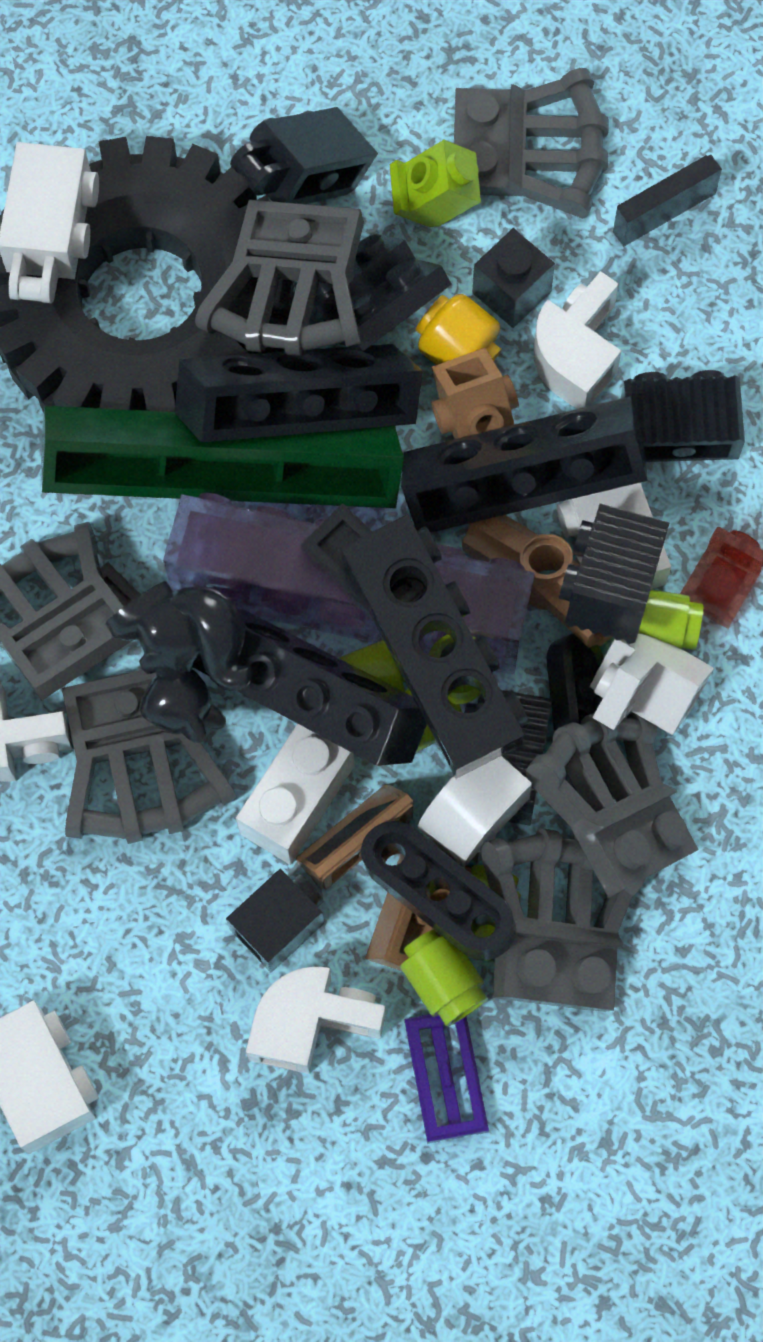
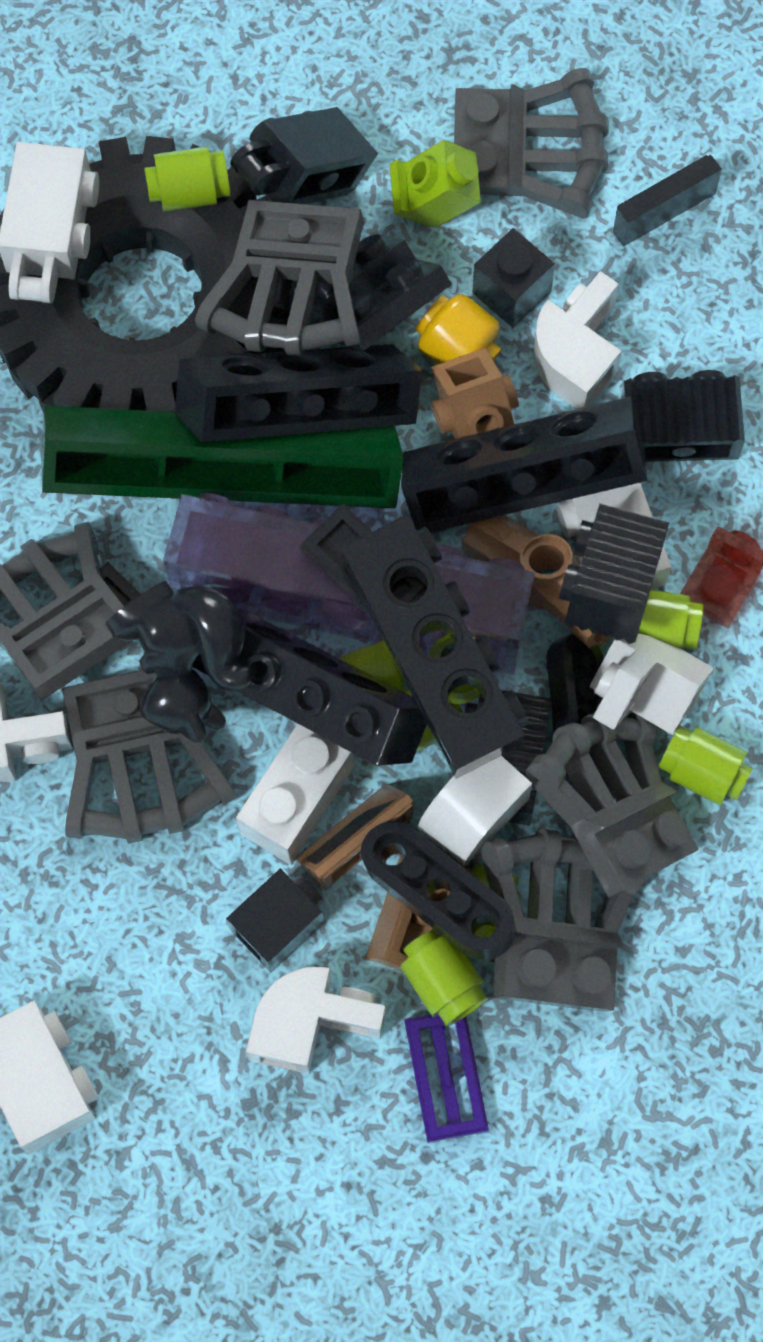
(188, 178): none -> lime brick
(705, 764): none -> lime brick

